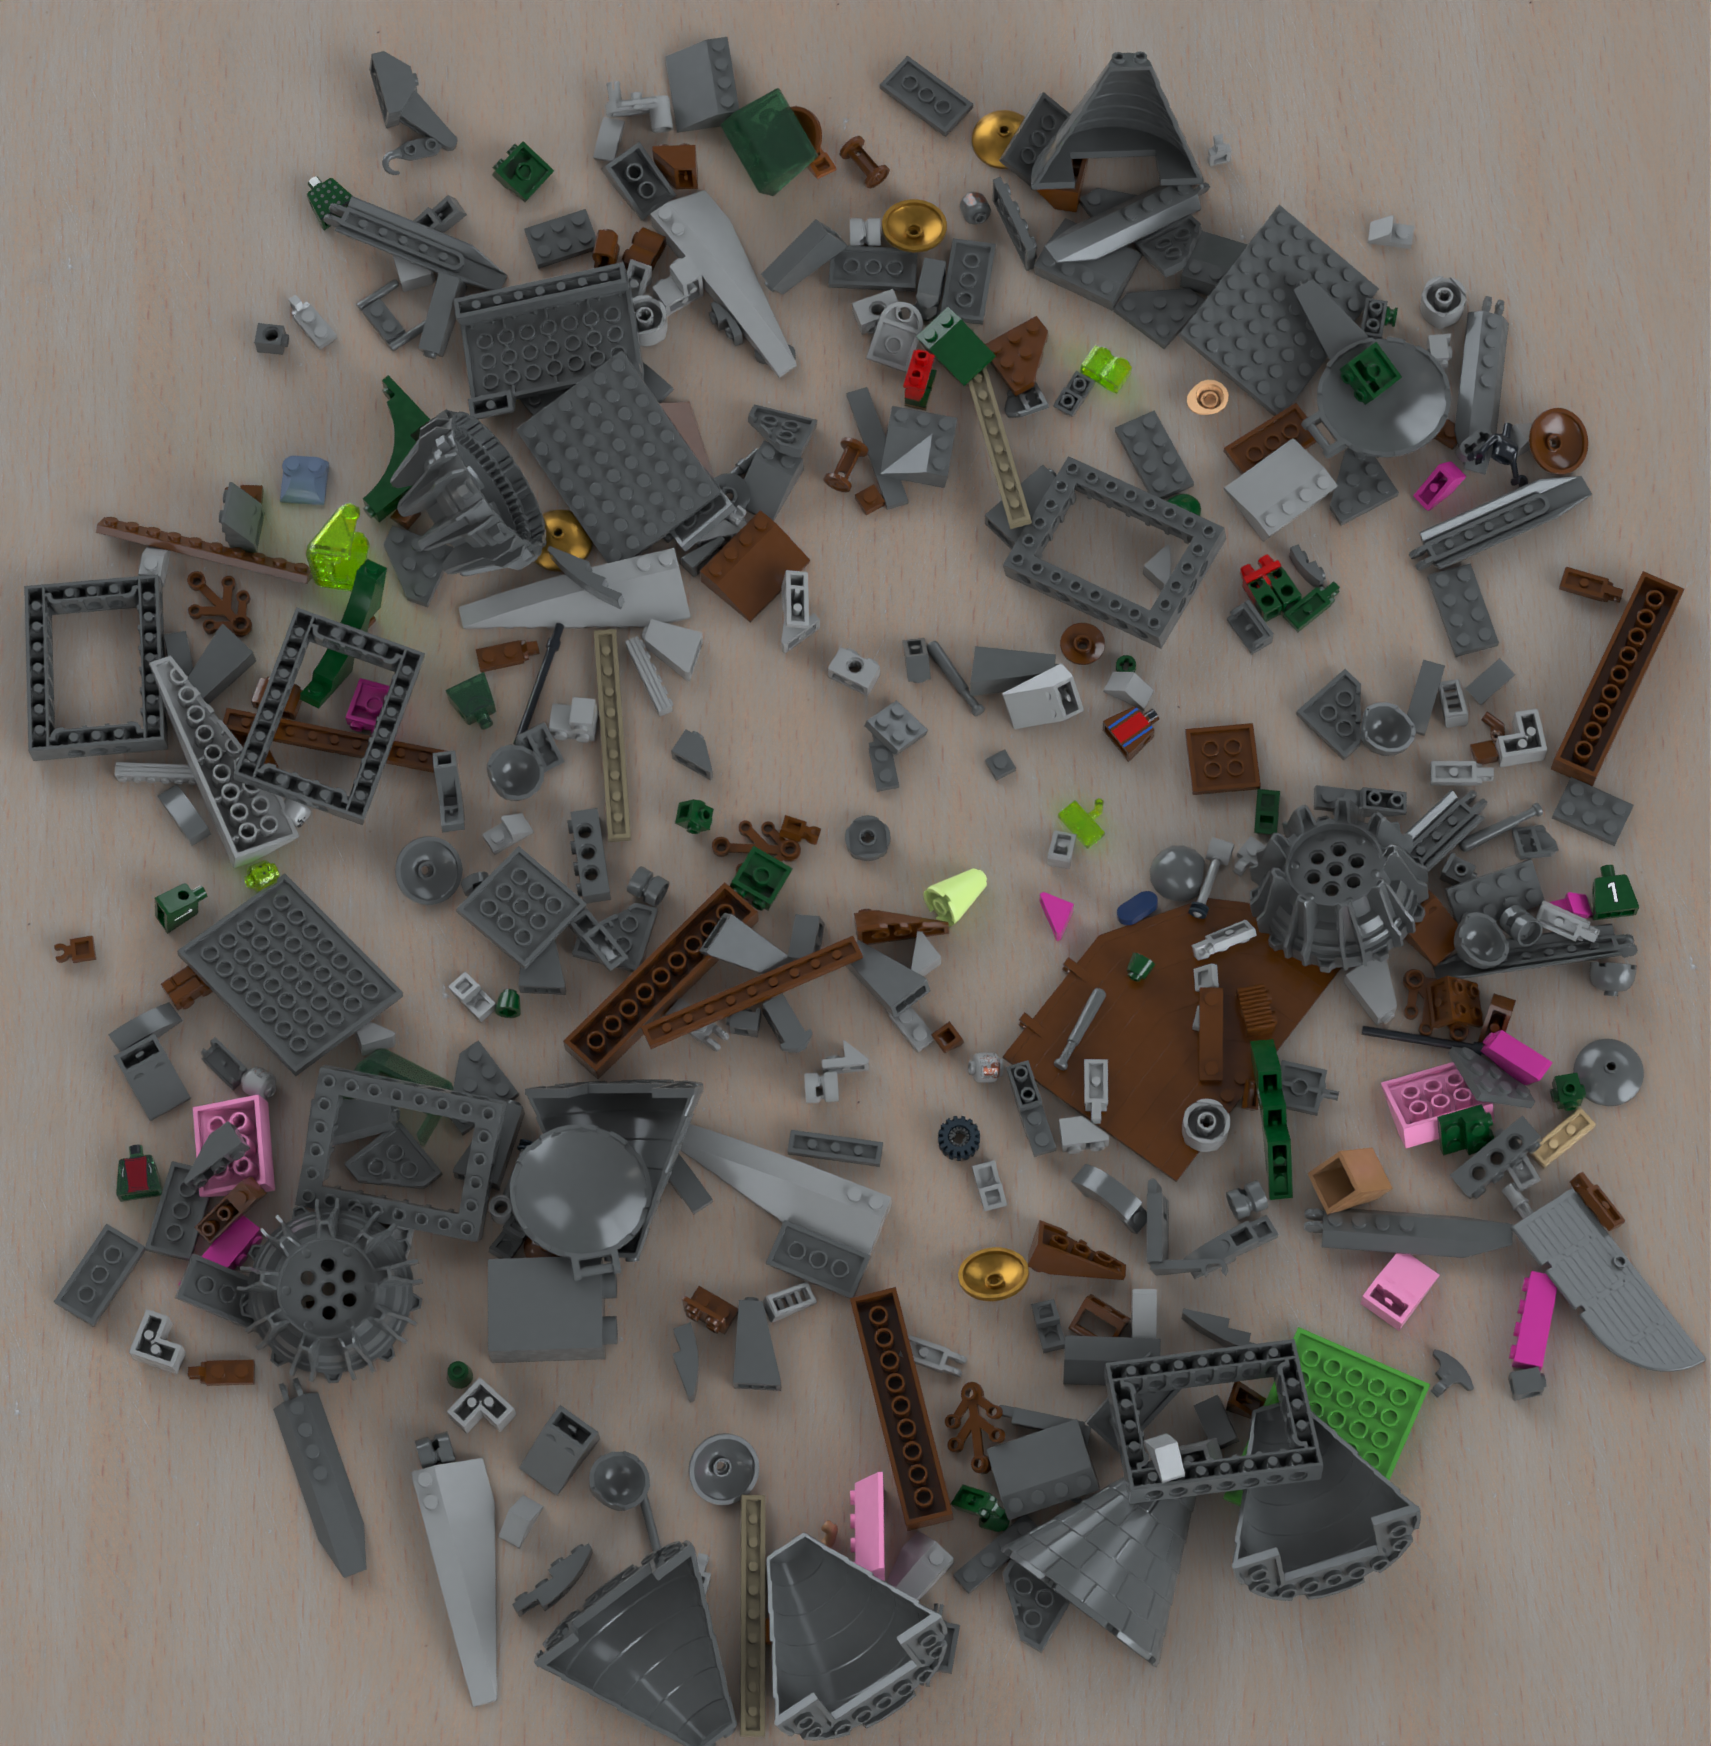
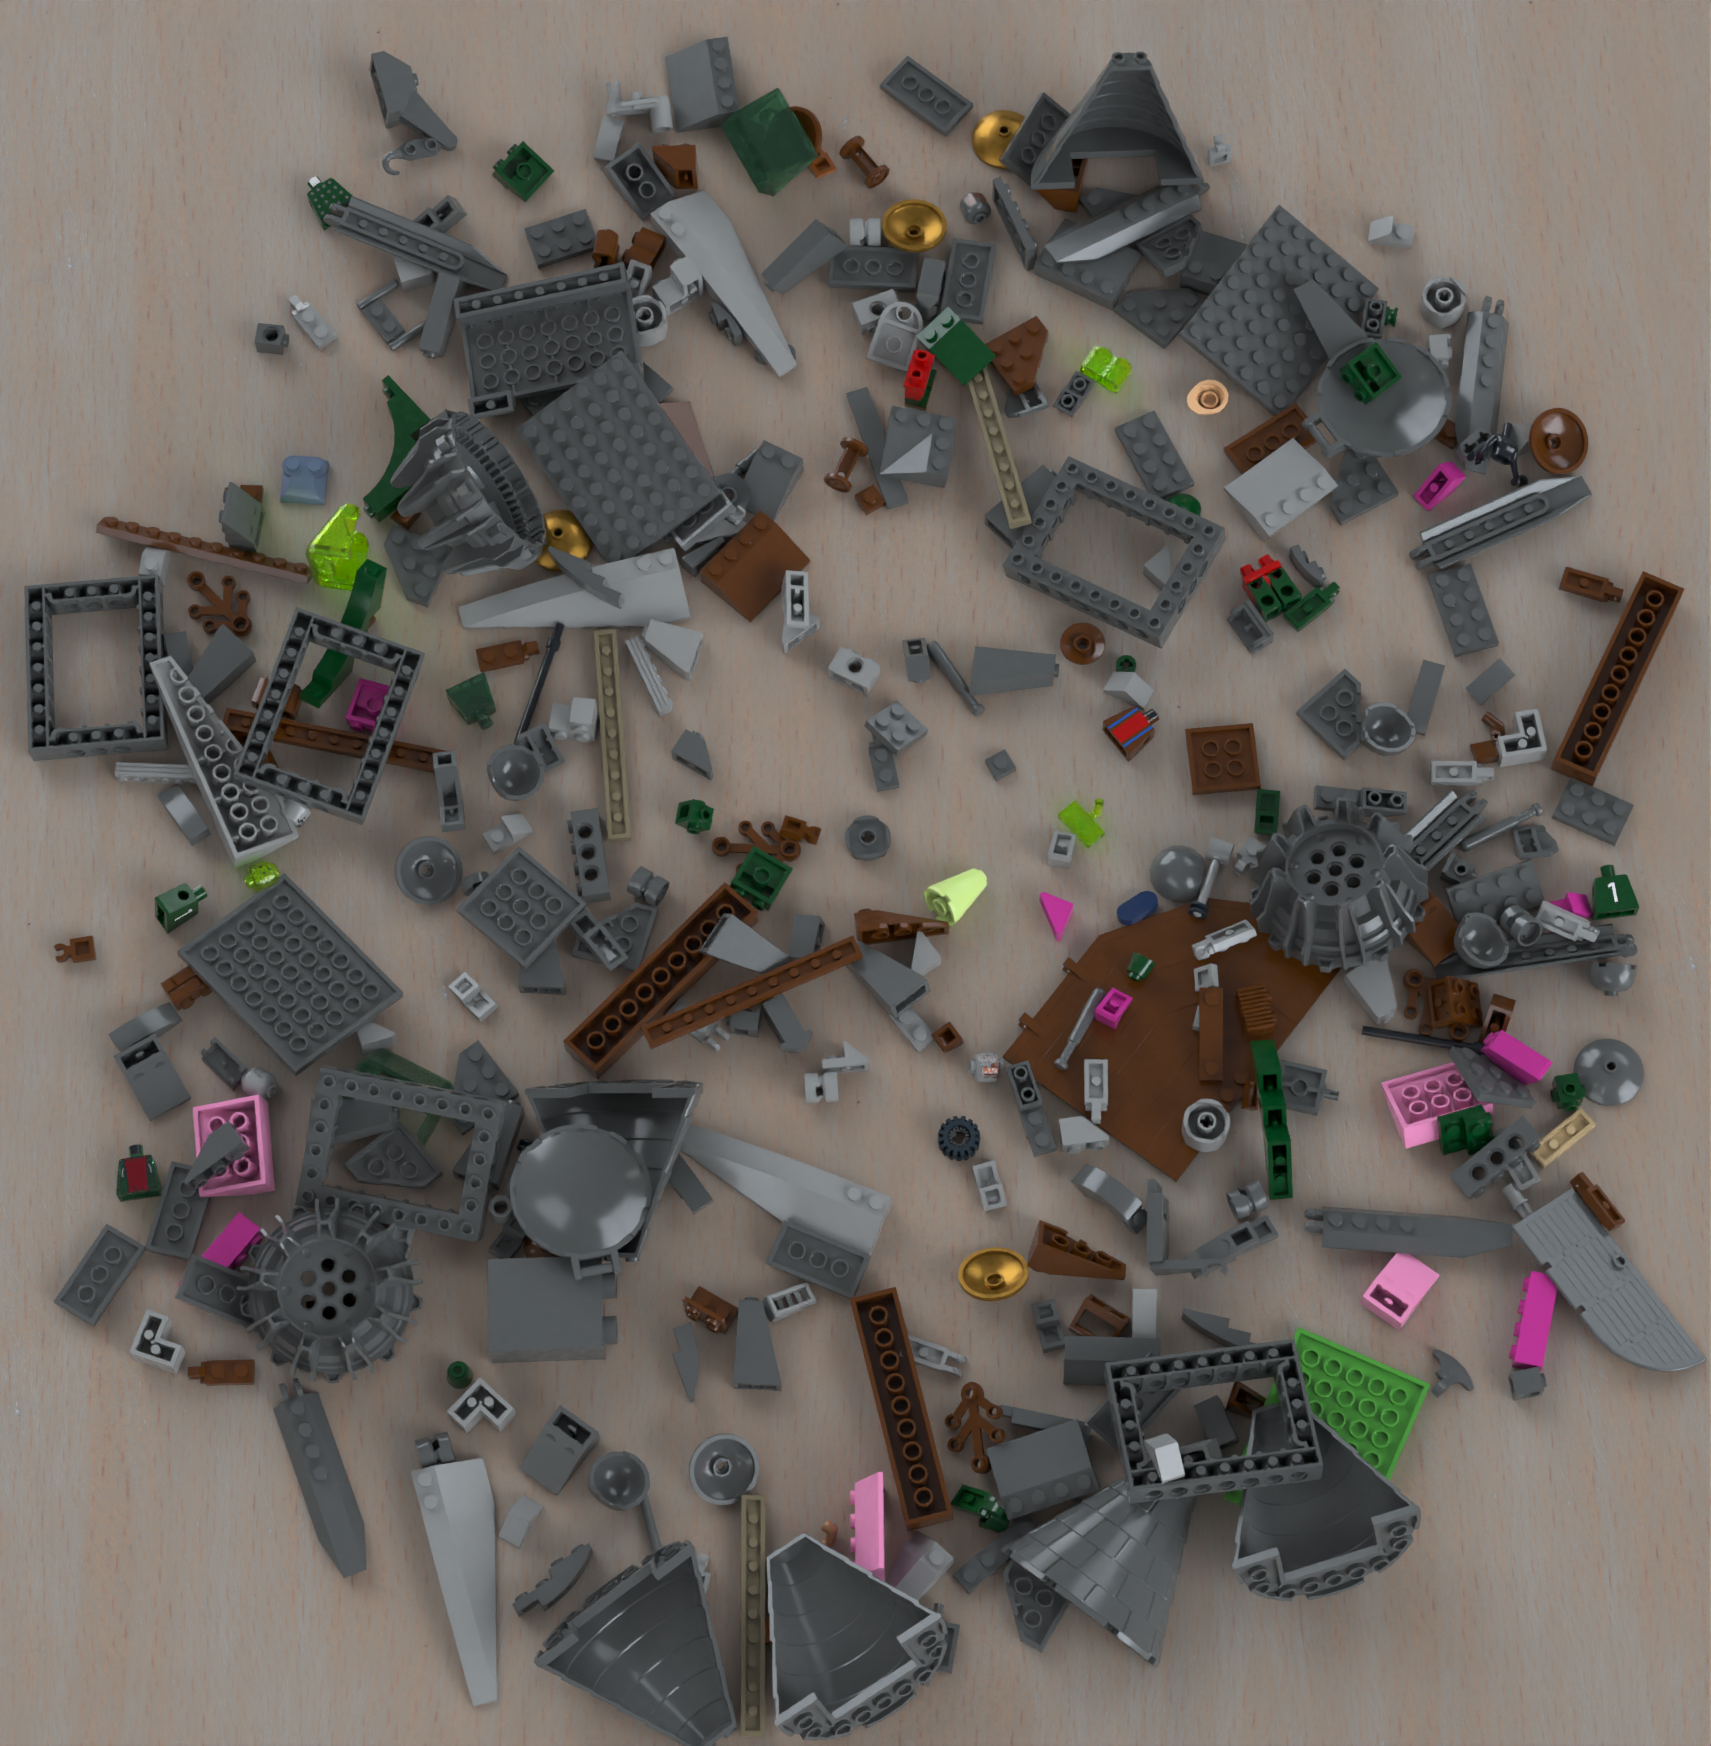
(230, 1209): reddish brown slope -> none
(508, 1004): dark green hat -> none
(783, 430): dark grey plate -> none
(835, 1148): dark grey plate -> none
(1043, 699): light grey slope -> none
(1112, 1008): none -> dark pink slope
(1349, 1179): medium nougat slope -> none
(1456, 716): light grey slope -> none

